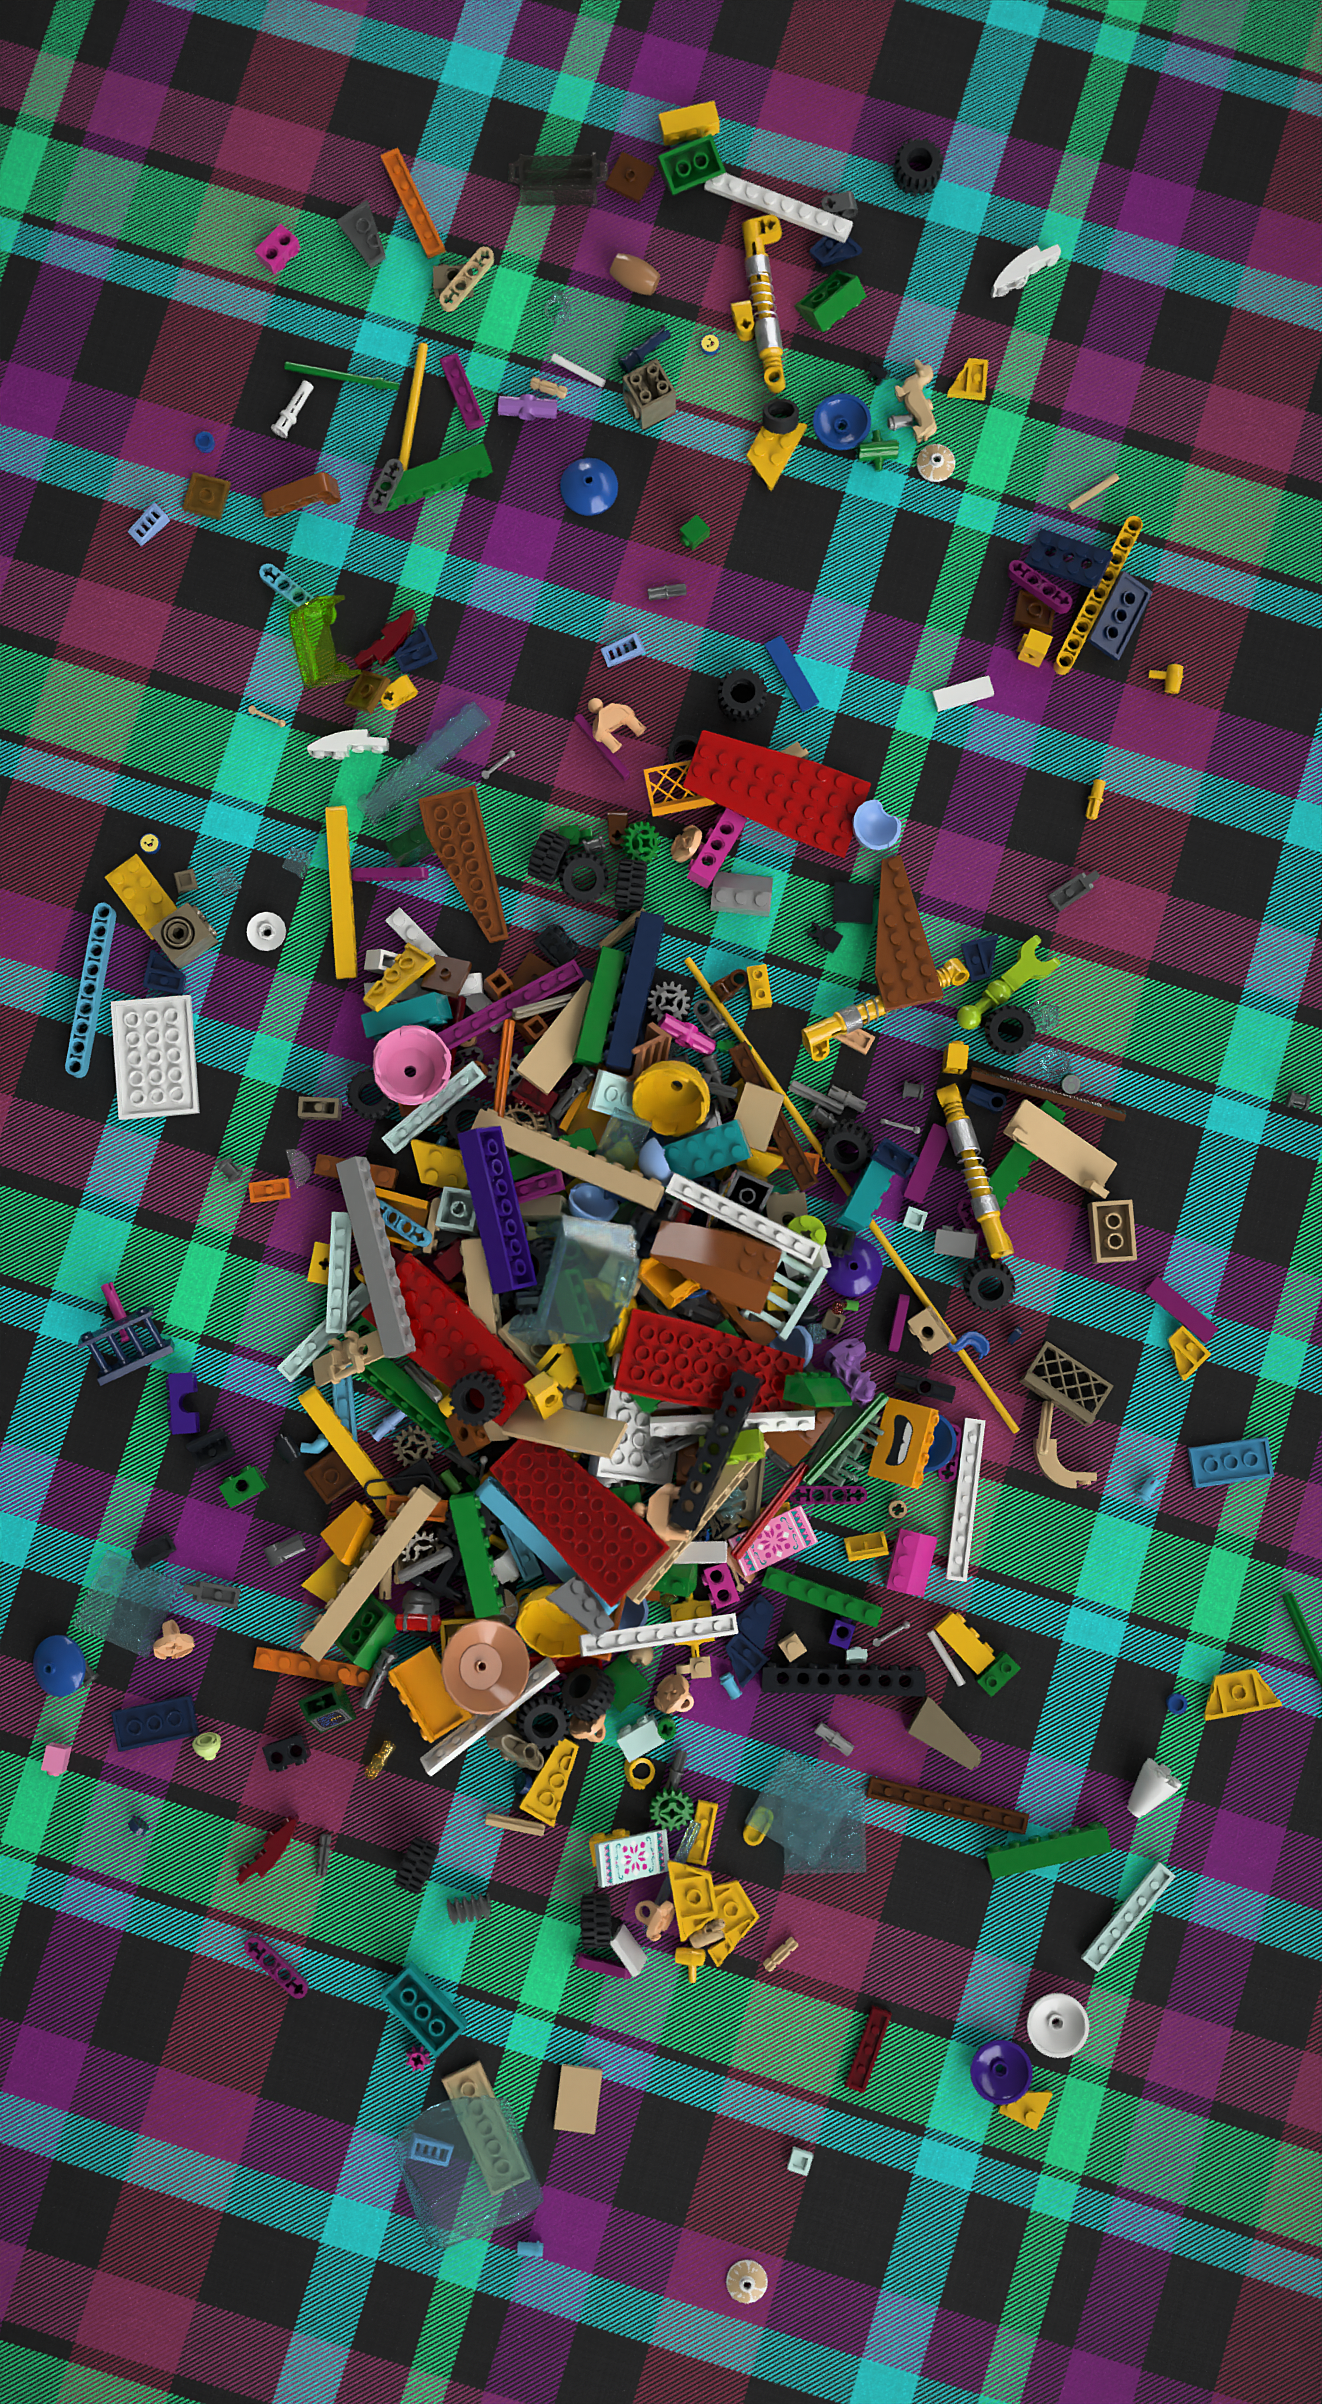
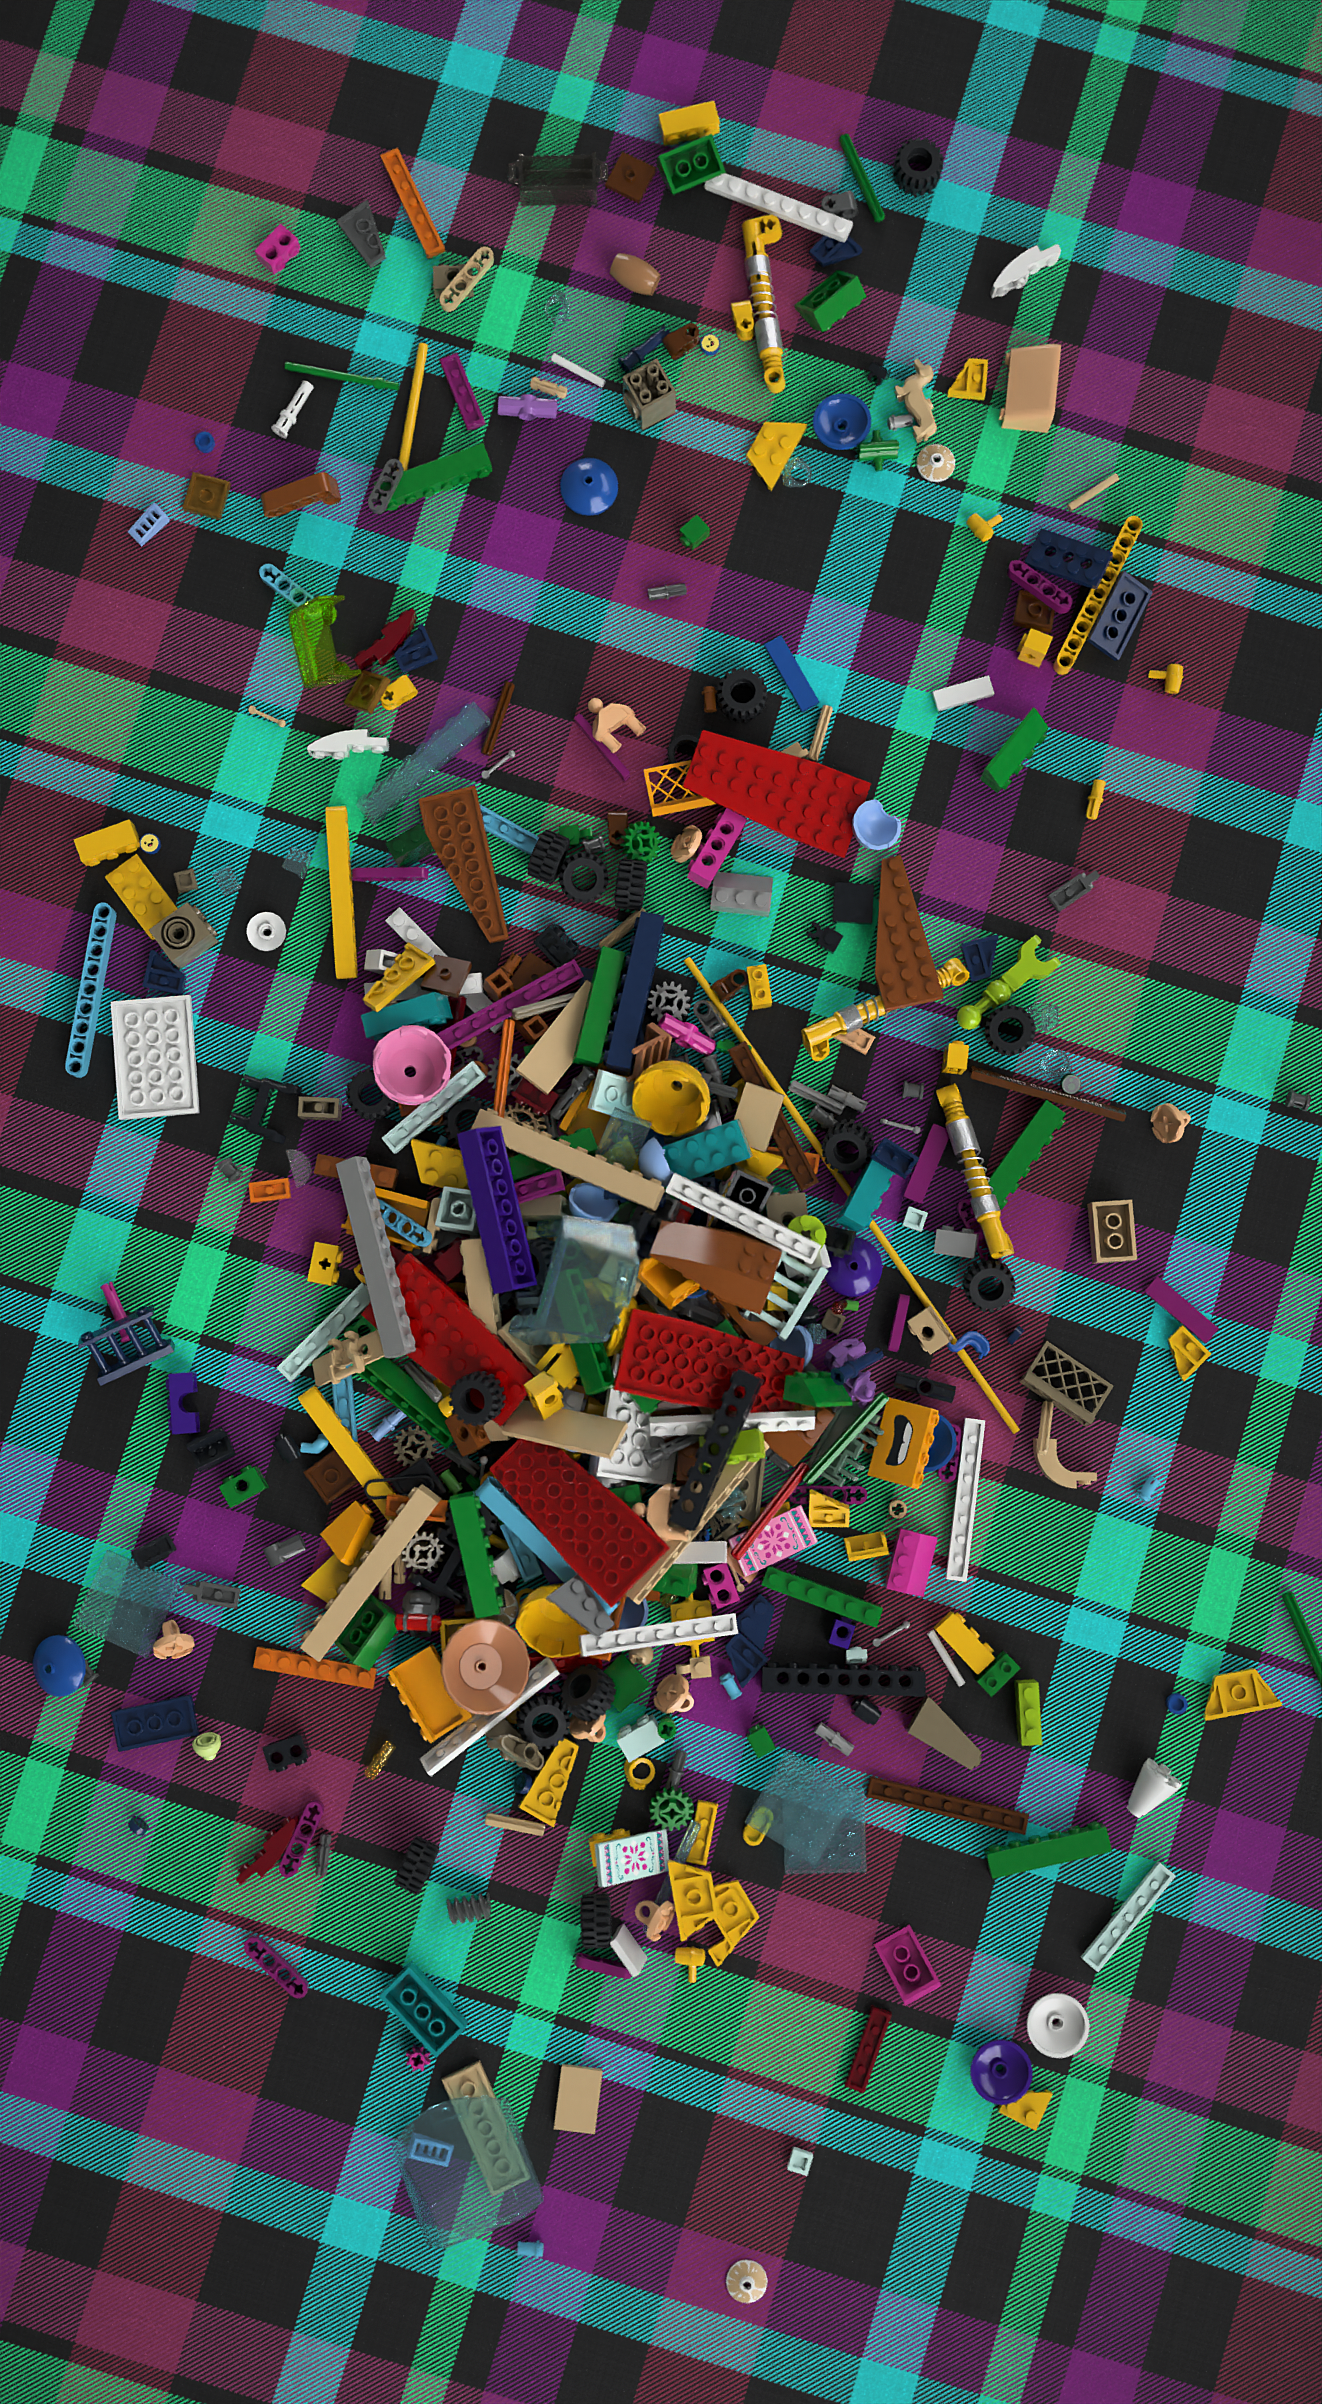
(56, 1758): bright pink brick -> none
(107, 843): none -> yellow brick
(254, 1122): none -> black connector
(299, 1837): none -> magenta beam
(327, 1707): dark green slope -> none
(338, 1273): light aqua plate -> none
(381, 1670): dark grey pin -> none
(425, 1564): light grey axle -> none
(497, 718): none -> reddish brown axle
(509, 831): none -> medium azure tile
(511, 964): none -> dark orange pin
(625, 656): light blue slope -> none
(681, 341): none -> reddish brown piece
(708, 1934): tan hinge -> none
(709, 699): none -> dark orange pin
(760, 1740): none -> green brick
(780, 425): black tyre -> none
(780, 1954): tan axle -> none
(792, 1646): tan brick -> none
(796, 463): none -> clear light blue piece
(820, 733): none -> tan axle
(827, 1511): none -> yellow wing
(851, 1368): none -> dark blue pin
(861, 177): none -> green axle
(865, 1710): none -> black brick
(907, 1965): none -> dark pink slope
(981, 528): none -> yellow piece
(984, 1097): dark blue piece -> none
(1015, 751): none -> green slope
(1028, 1712): none -> lime brick
(1031, 387): none -> light nougat windscreen
(1060, 1148): tan bracket -> none
(1169, 1122): none -> light nougat tile
(1230, 1462): dark azure tile -> none

